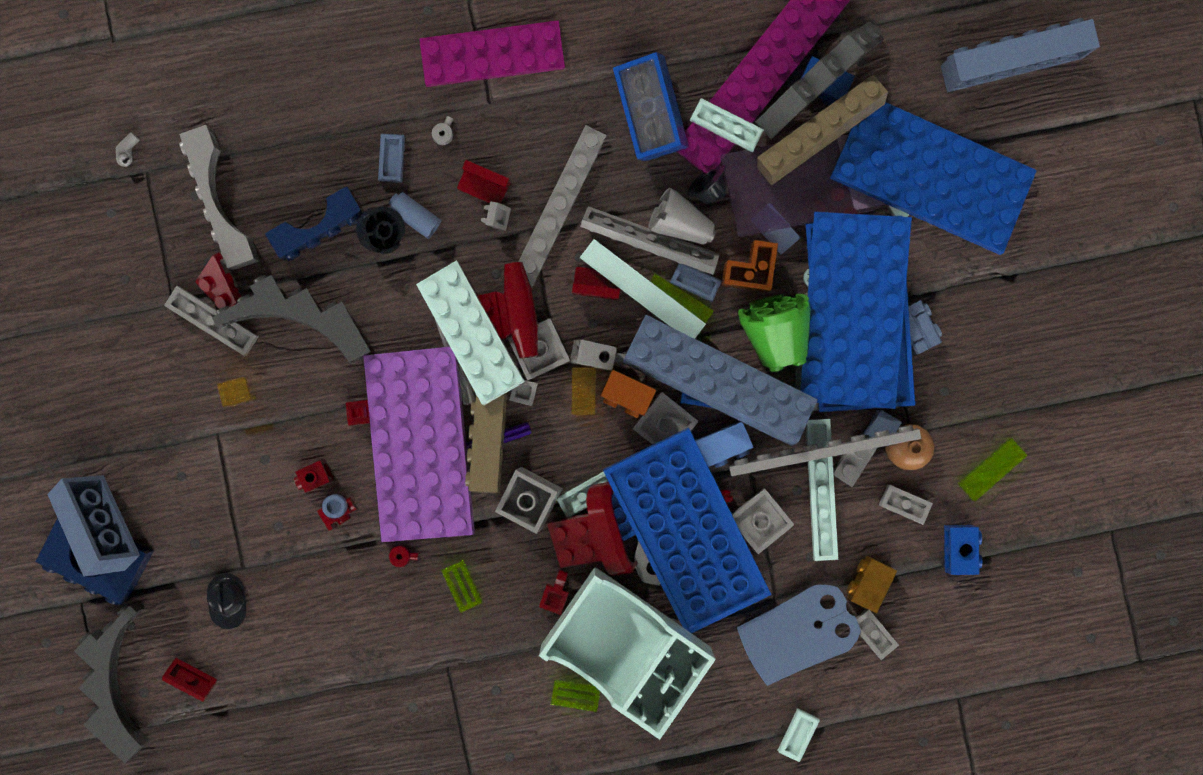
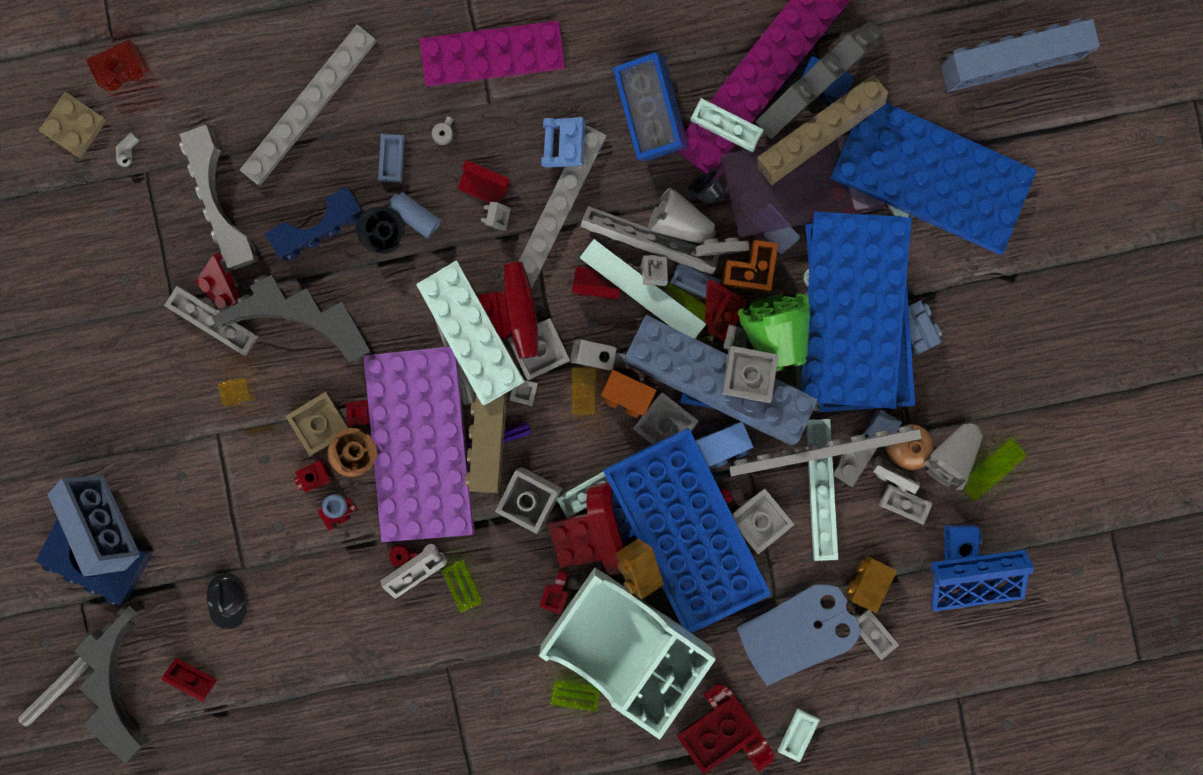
(53, 692): none -> light grey axle
(72, 125): none -> dark tan plate
(104, 66): none -> clear red brick
(308, 105): none -> light grey plate
(317, 423): none -> dark tan plate
(352, 452): none -> medium nougat cylinder
(414, 571): none -> light grey plate
(570, 142): none -> medium blue plate
(639, 569): none -> pearl gold brick
(654, 270): none -> light grey bracket
(721, 309): none -> dark red wing
(724, 732): none -> dark red piece
(730, 246): none -> light grey plate
(735, 337): none -> light grey tile
(750, 374): none -> light grey plate
(902, 478): none -> light grey plate
(955, 456): none -> light grey cone
(977, 571): none -> blue fence

